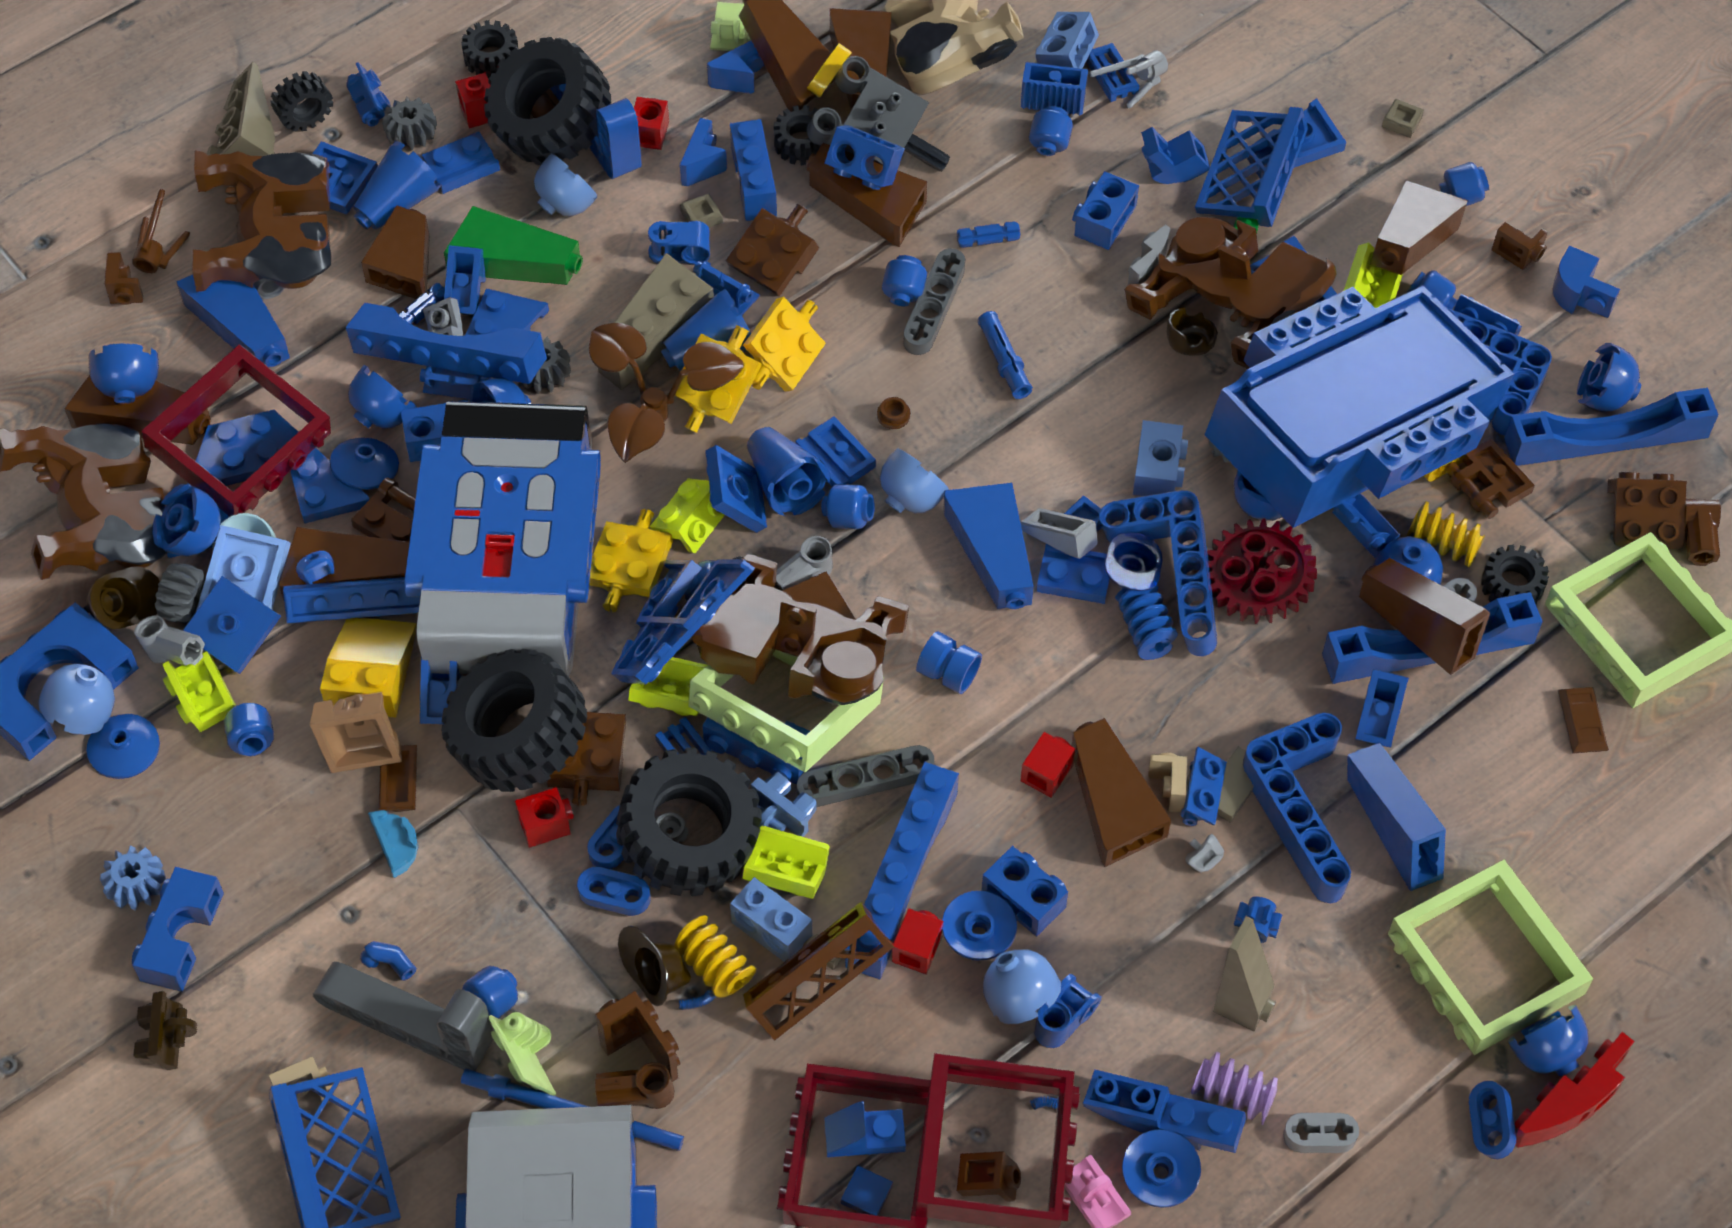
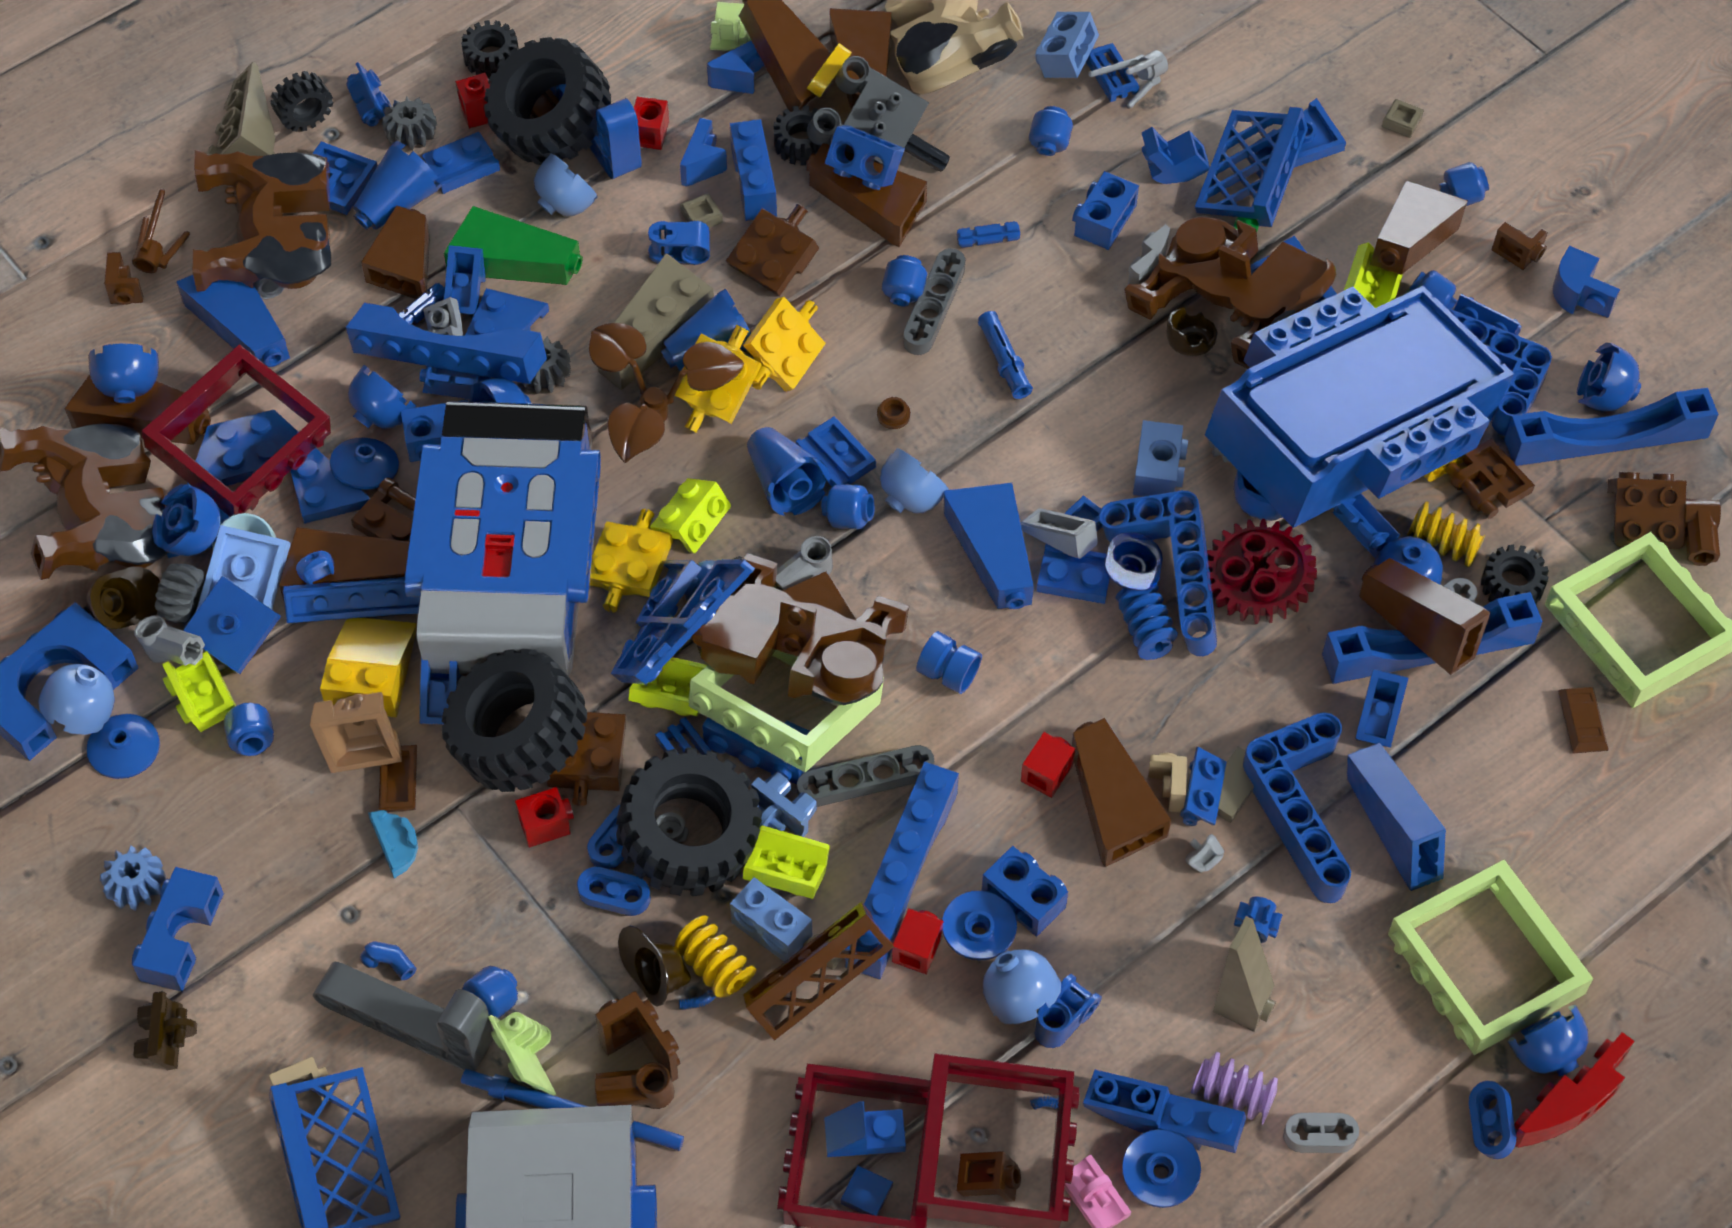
(735, 489): blue plate -> none
(740, 293): blue hinge -> none
(1054, 86): blue brick -> none

